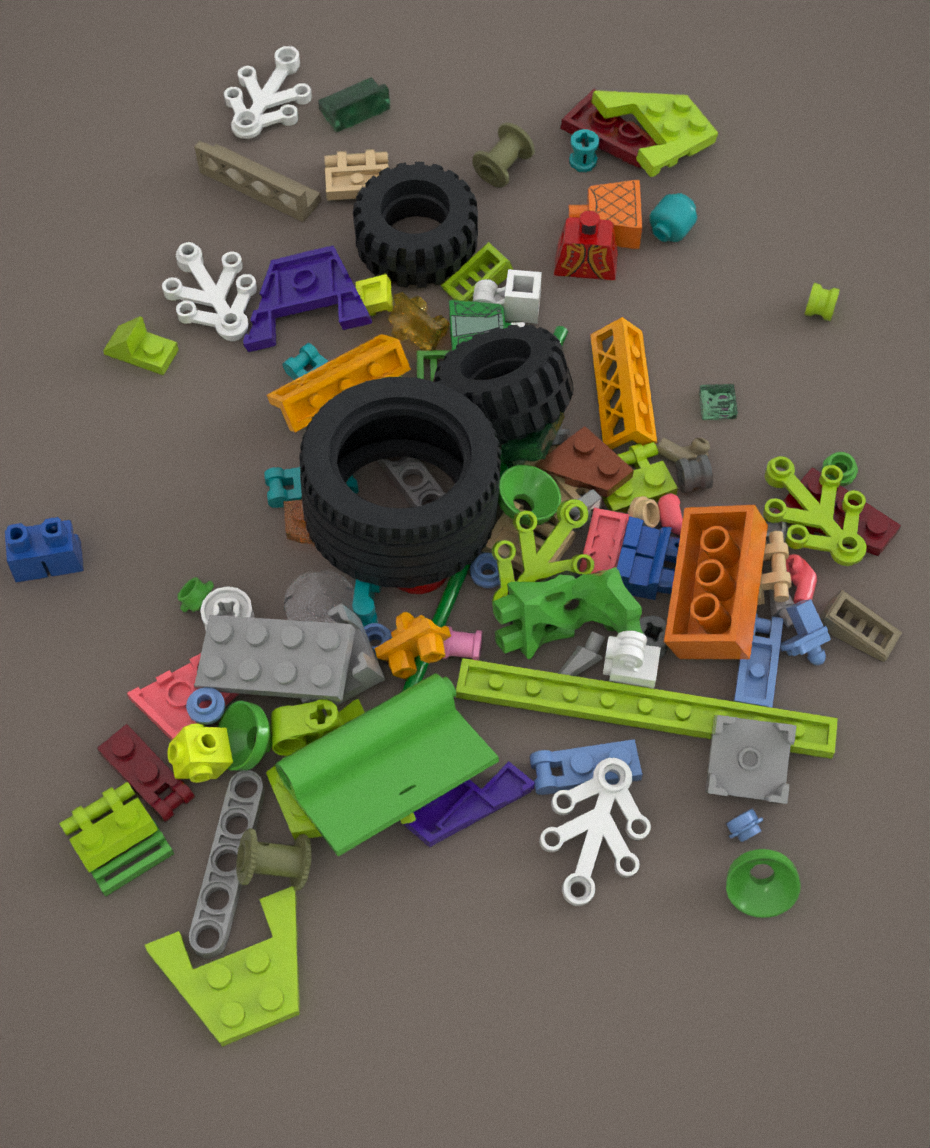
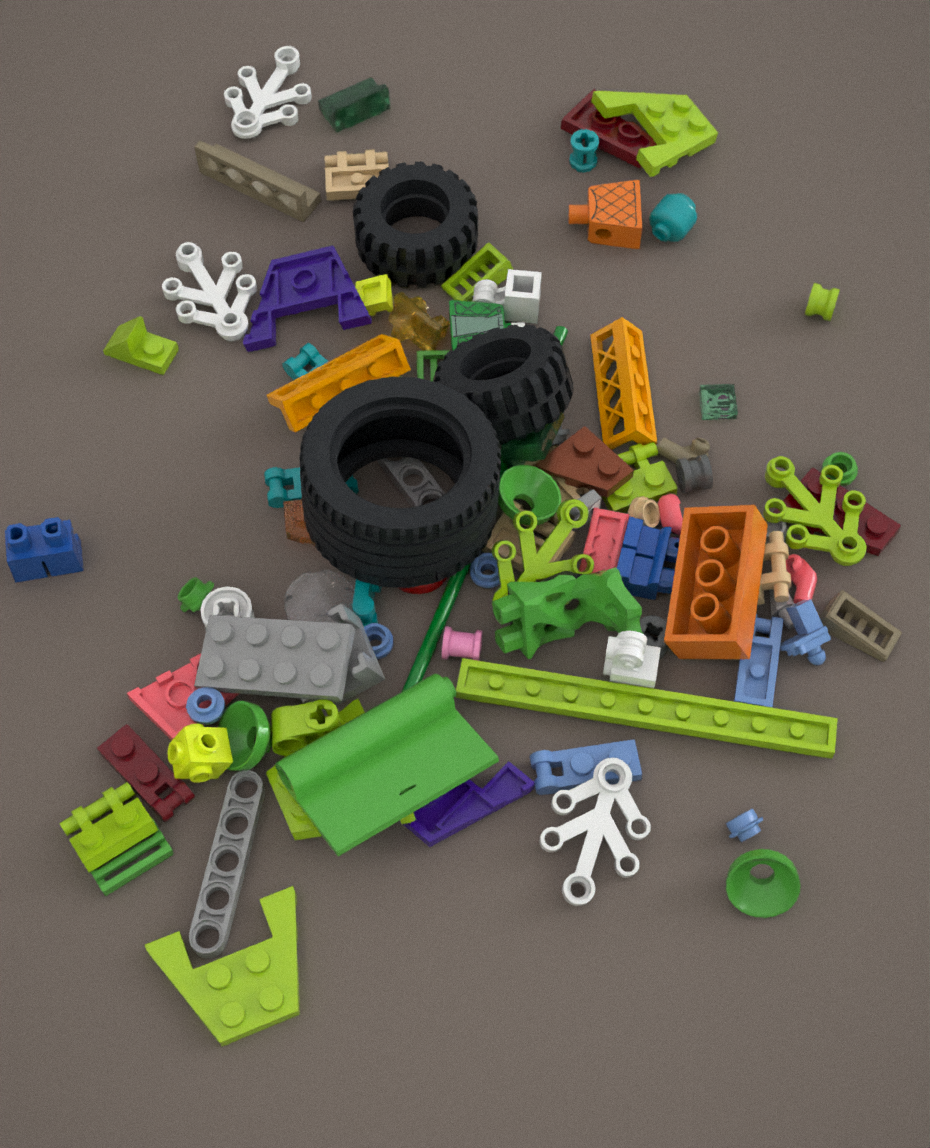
(273, 859): olive hose -> none
(411, 639): light orange hips -> none
(494, 165): olive hose -> none
(584, 656): light grey bar -> none
(587, 248): red torso -> none
(749, 759): light grey panel -> none

